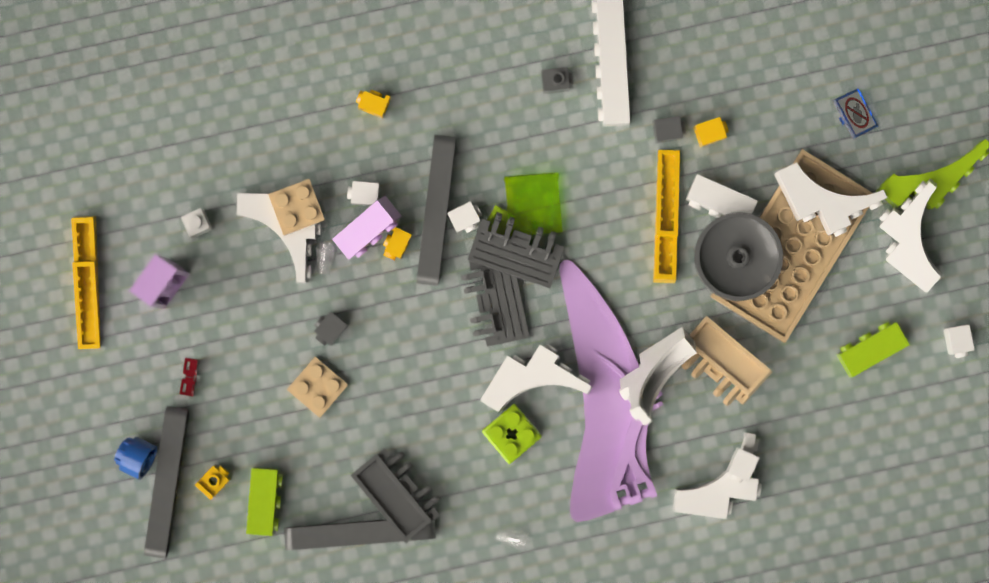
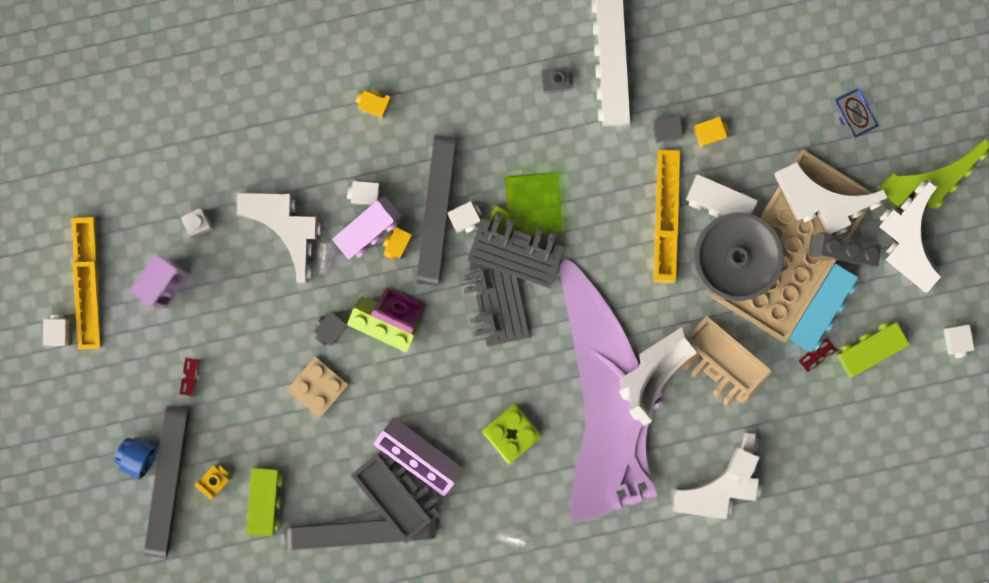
(56, 331): none -> white brick
(296, 207): tan plate -> none
(364, 322): none -> brick
(398, 310): none -> magenta tile
(418, 456): none -> lavender brick
(542, 370): white arch -> none
(820, 352): none -> dark red piece
(823, 307): none -> medium azure brick
(844, 249): none -> dark grey arch

